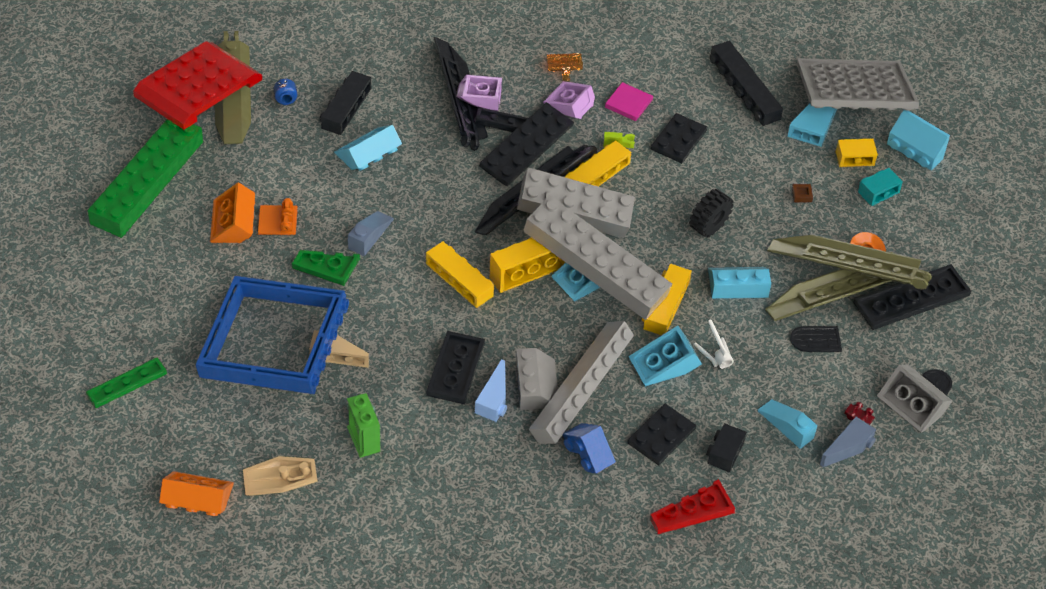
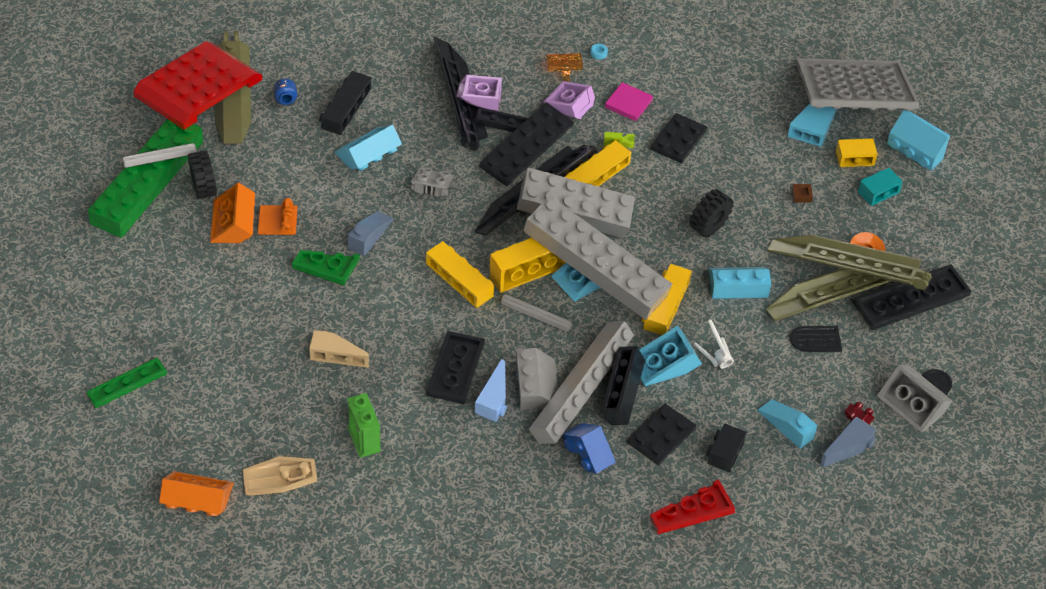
(159, 155): none -> light grey axle
(202, 174): none -> black tyre
(305, 382): blue window -> none
(437, 180): none -> light grey hinge
(536, 312): none -> light grey axle
(599, 51): none -> medium azure tile
(623, 385): none -> black brick
(746, 83): black brick -> none

